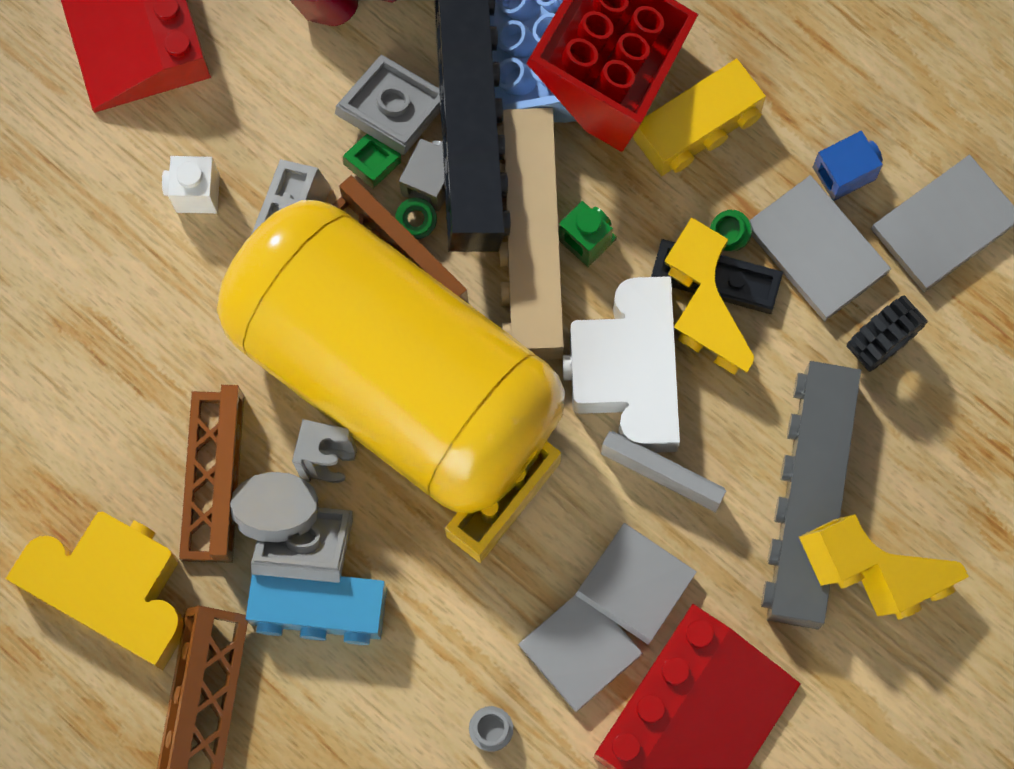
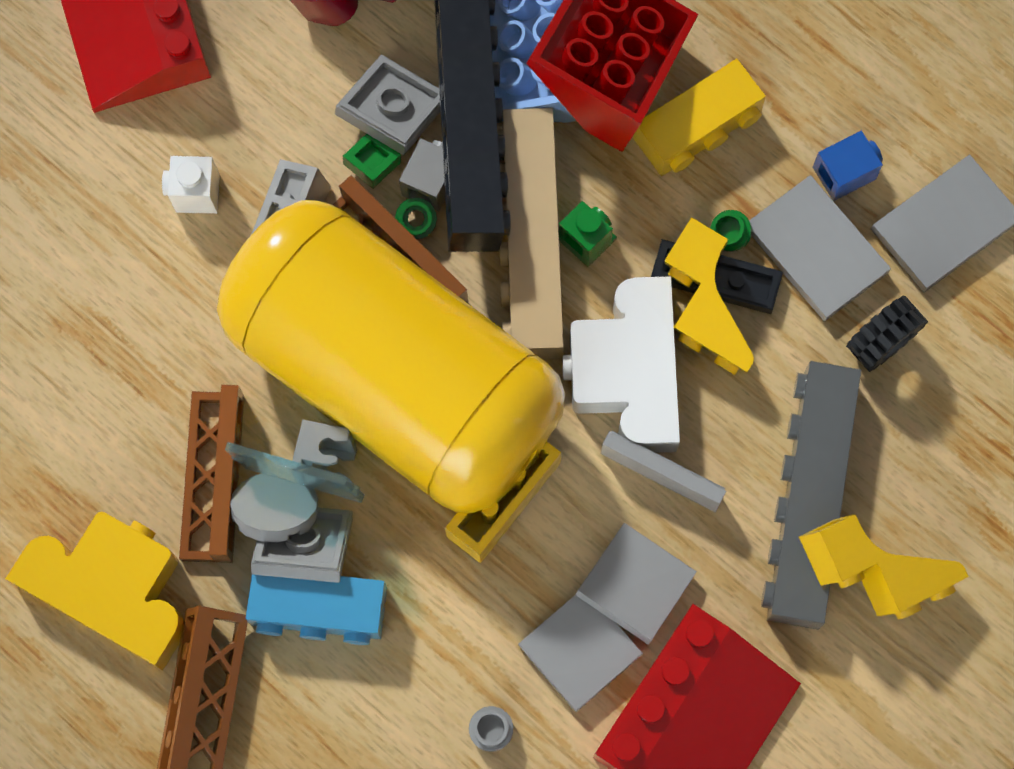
(295, 472): none -> clear light blue piece

